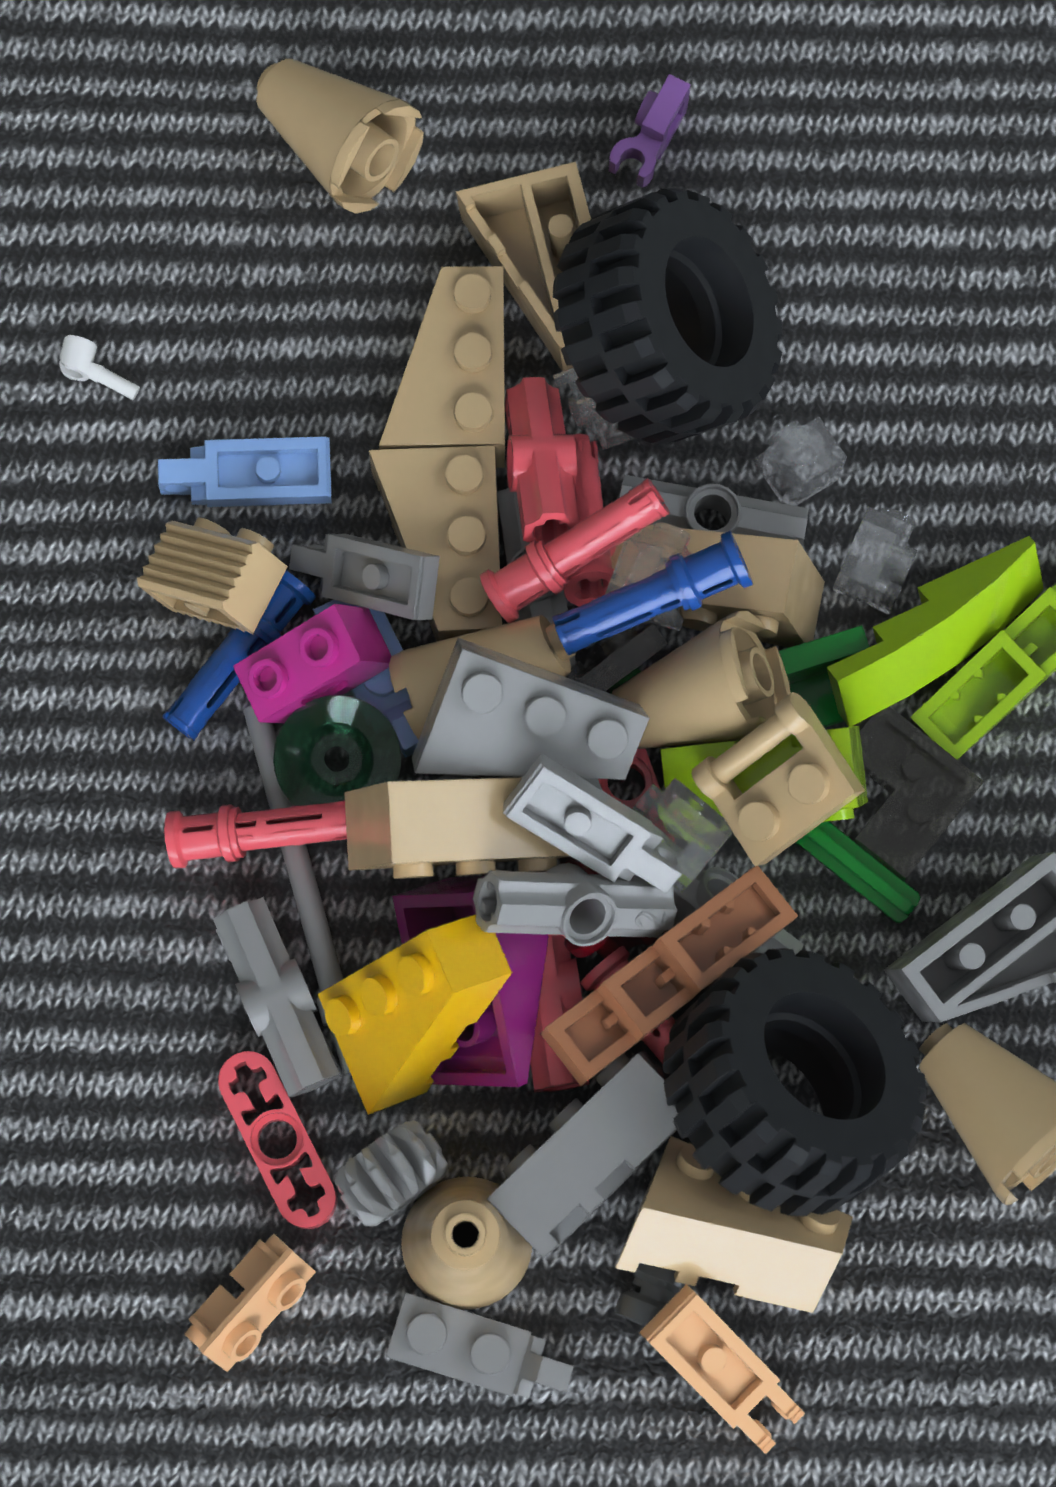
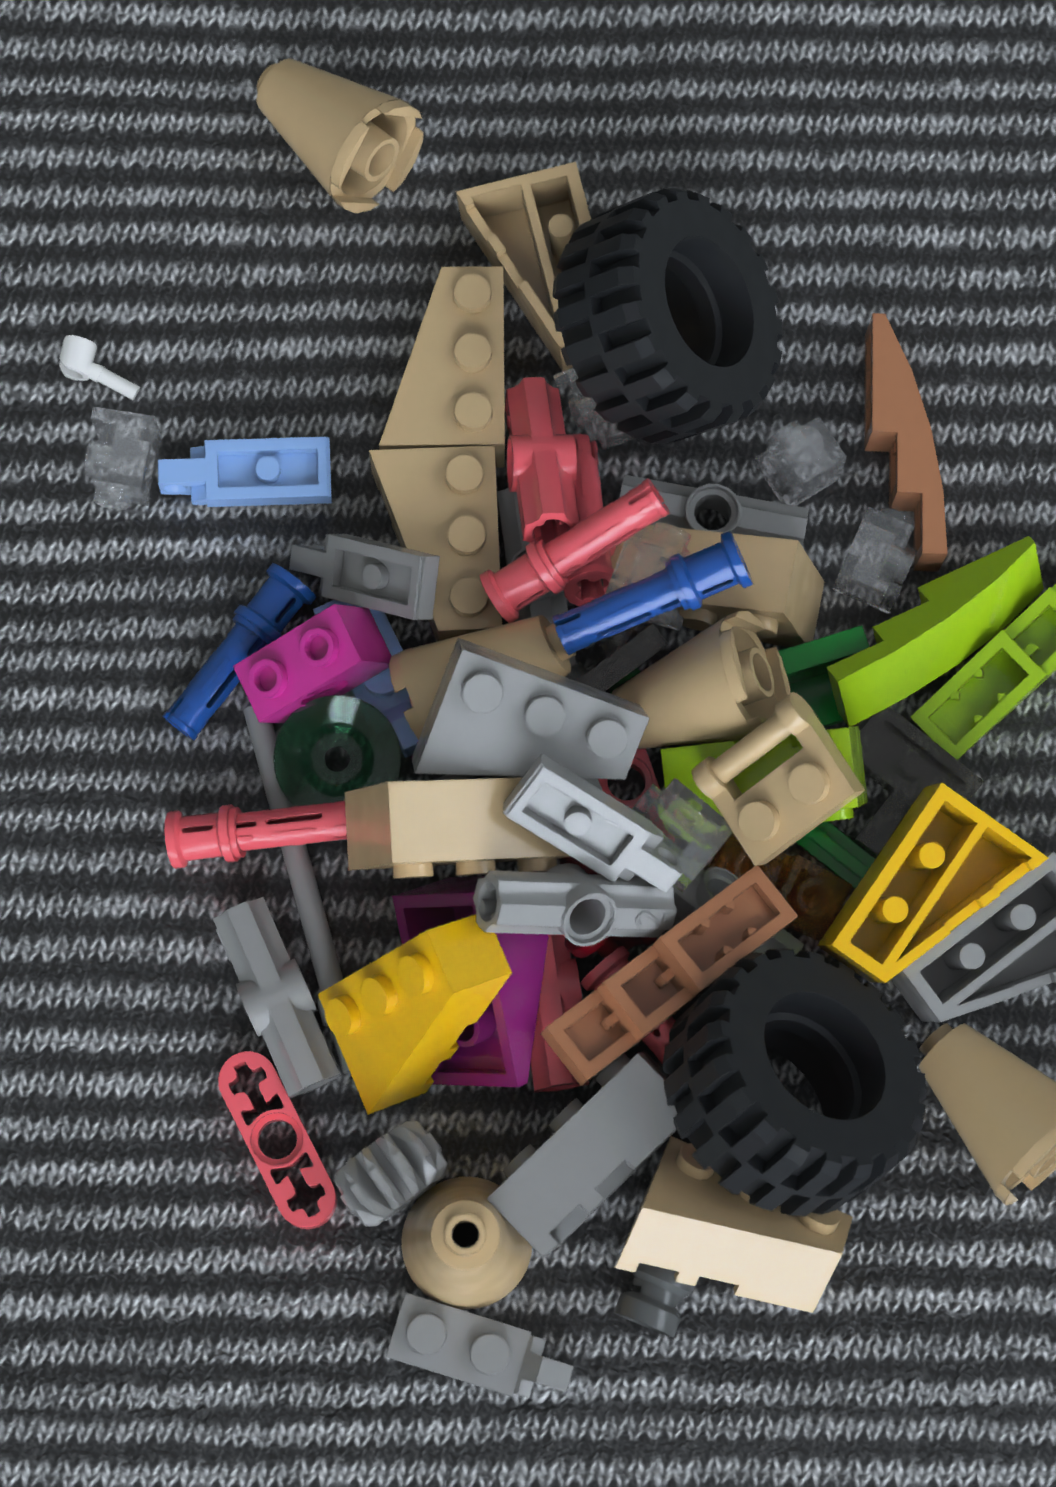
(122, 458): none -> clear brick
(213, 574): tan brick -> none
(232, 1327): light nougat hinge -> none
(658, 120): medium lavender plate -> none
(718, 1364): light nougat hinge -> none
(806, 887): none -> clear orange slope
(900, 426): none -> nougat slope
(925, 883): none -> yellow wedge

